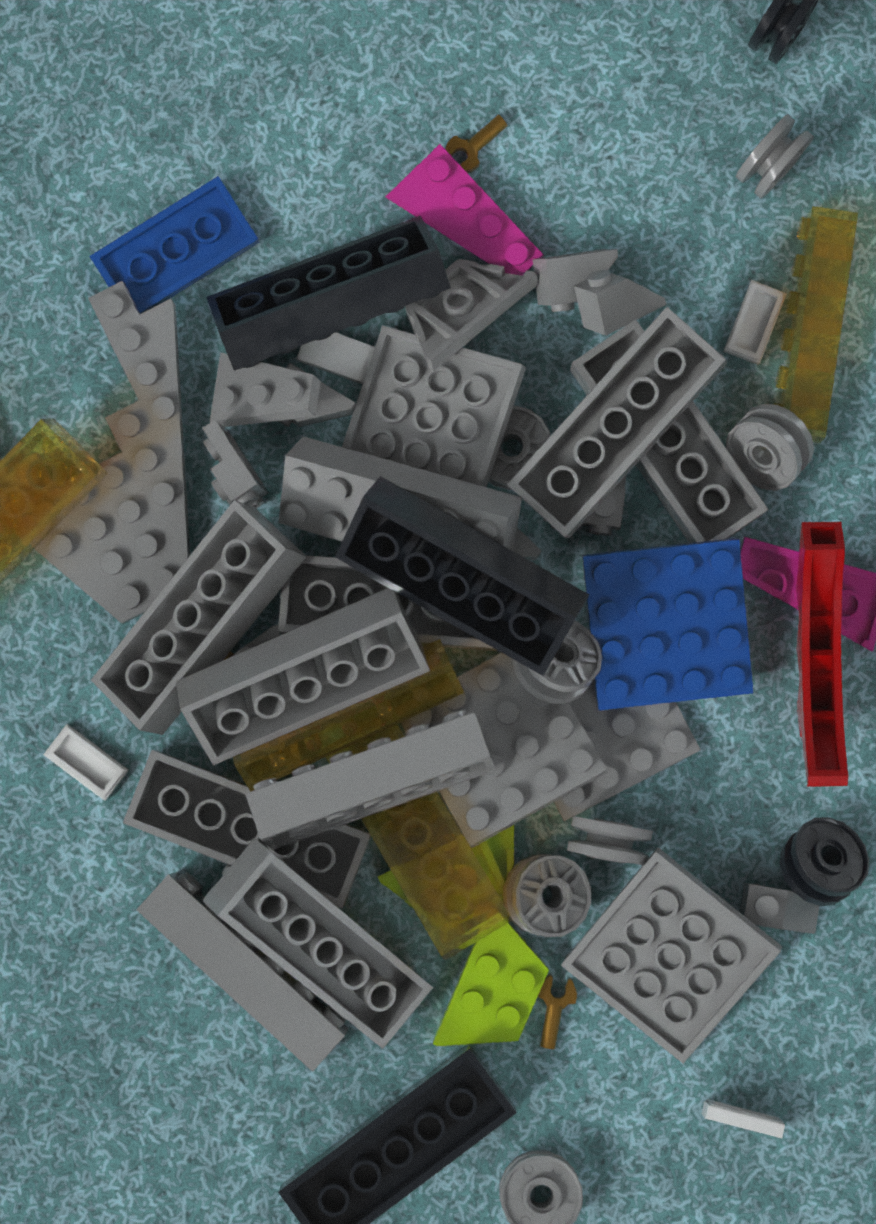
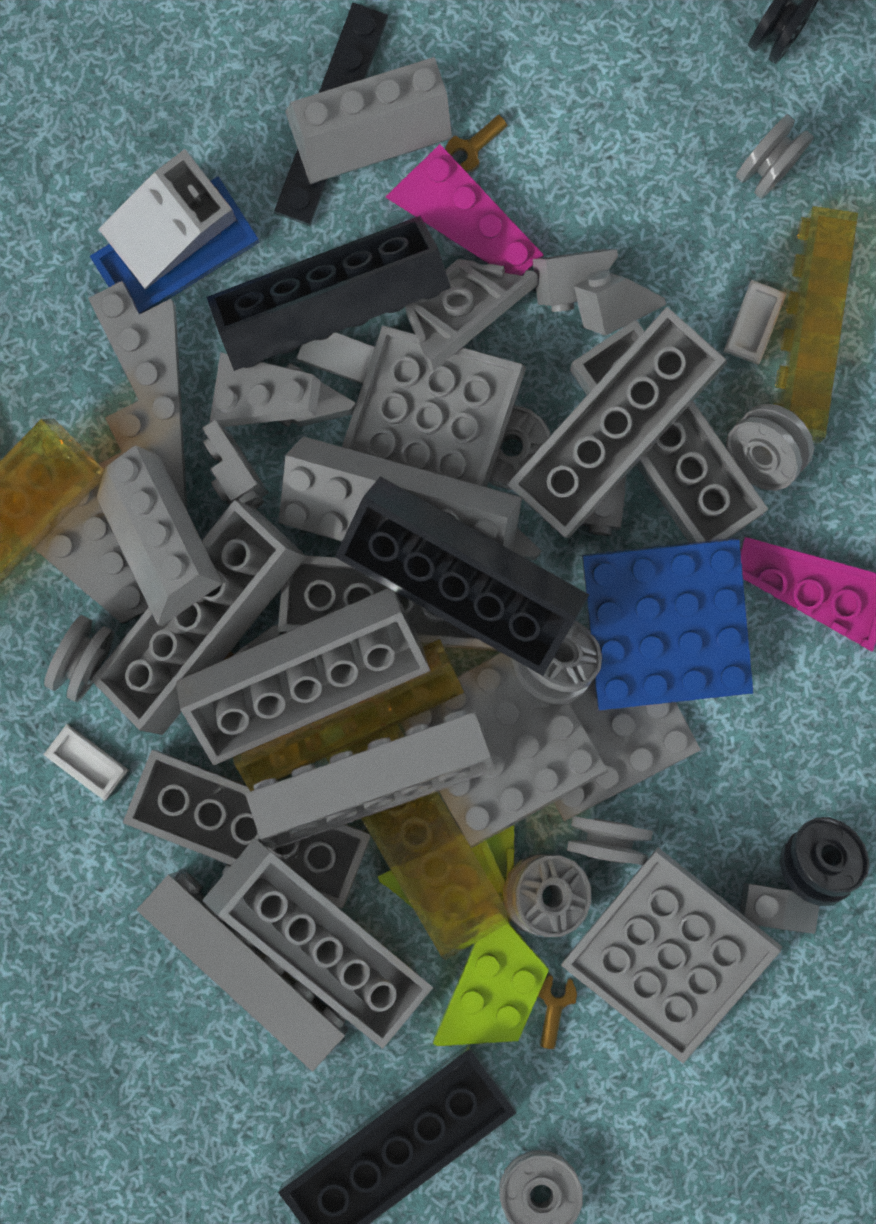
(78, 658): none -> light grey wheel
(156, 534): none -> light grey slope
(167, 219): none -> light grey slope
(348, 64): none -> black plate
(370, 120): none -> light grey slope
(743, 1118): white tile -> none
(819, 653): red arch -> none

